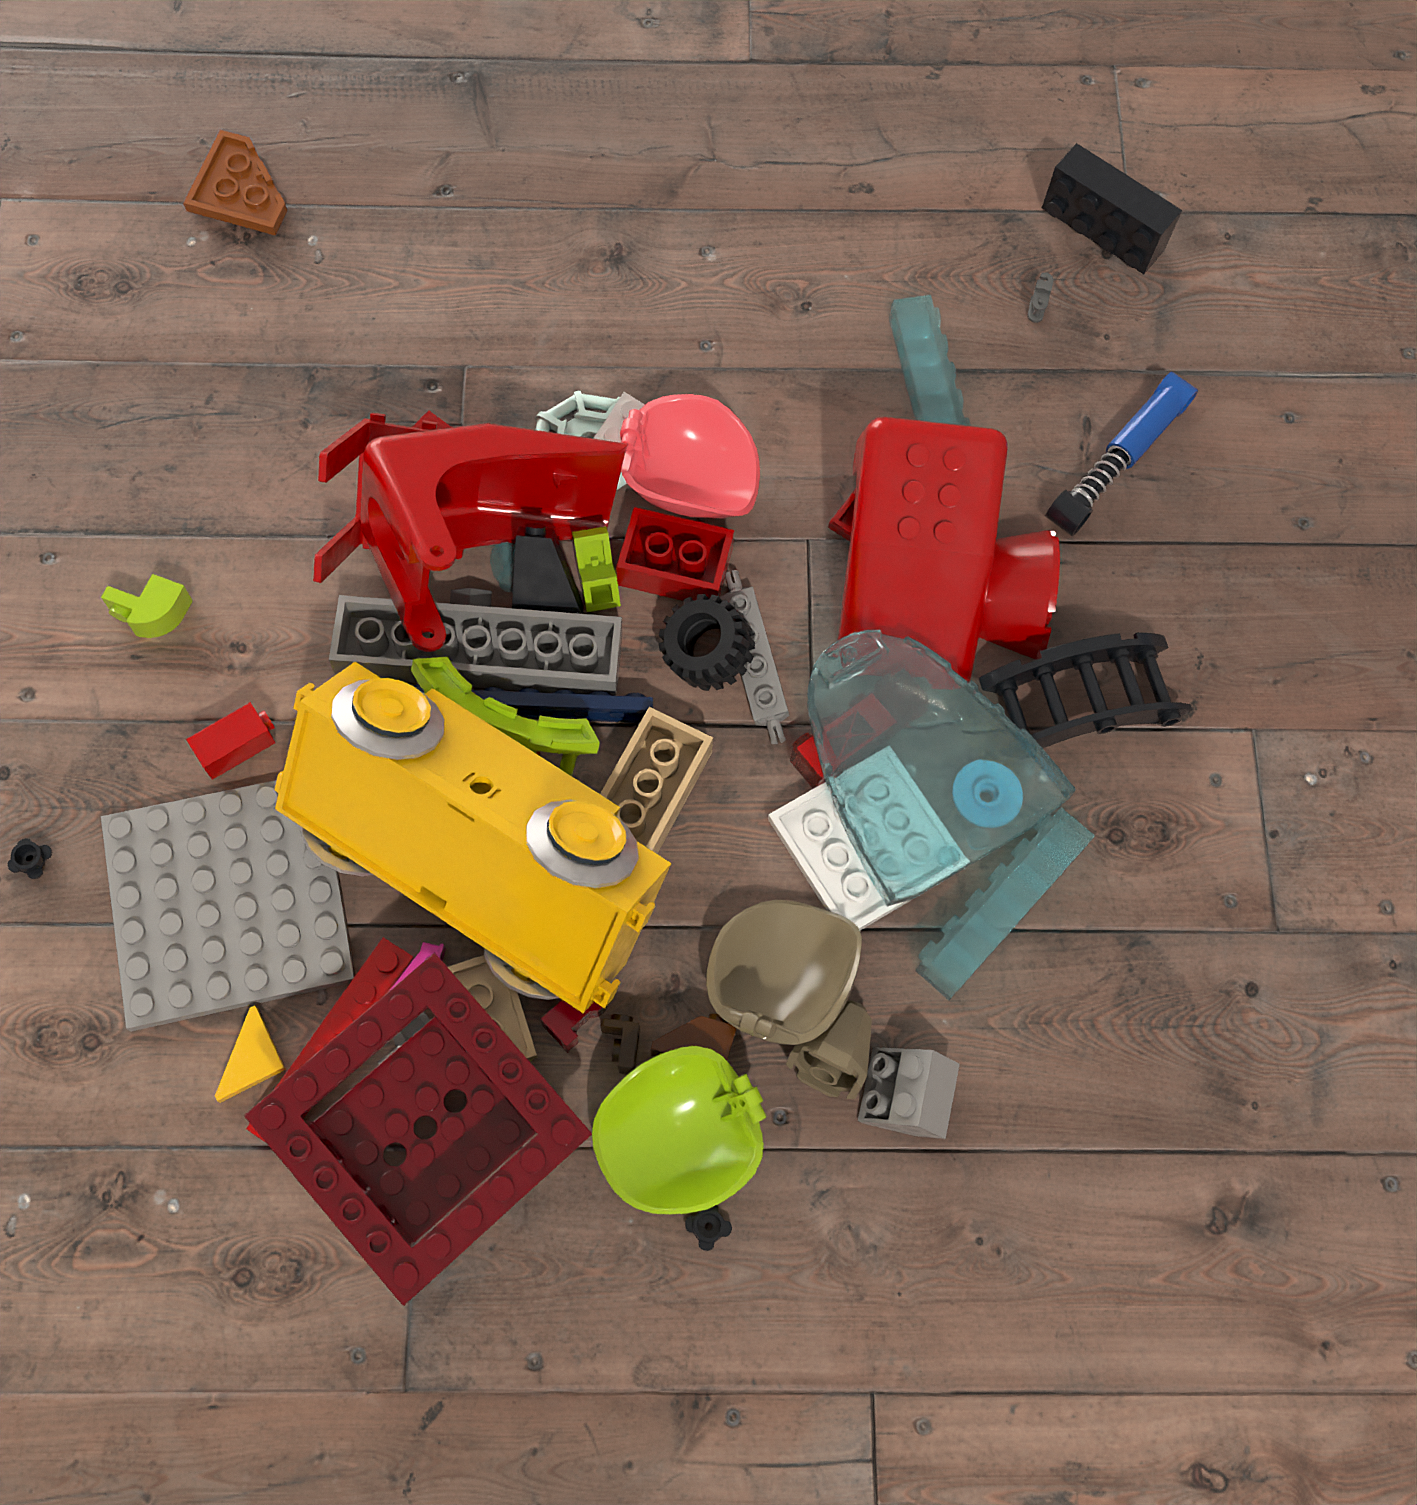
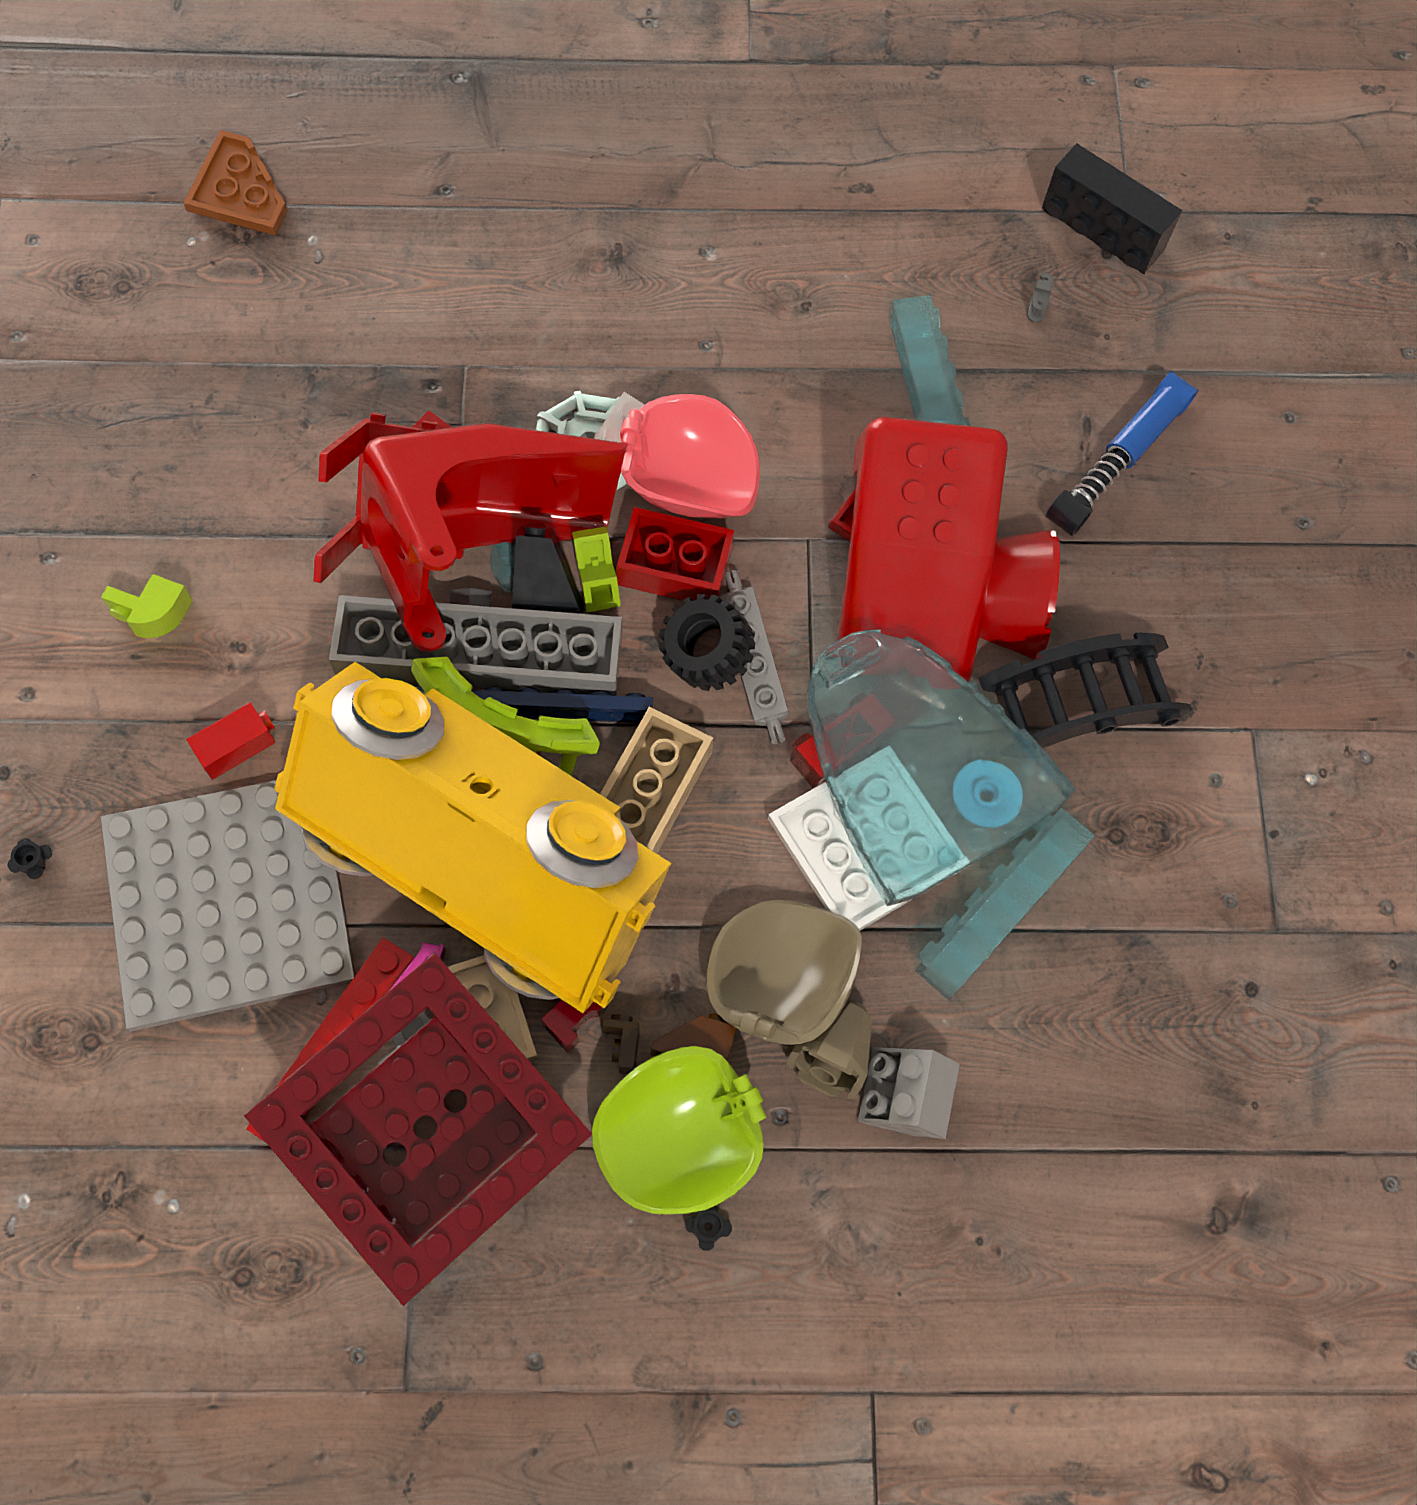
(251, 1060): yellow tile -> none

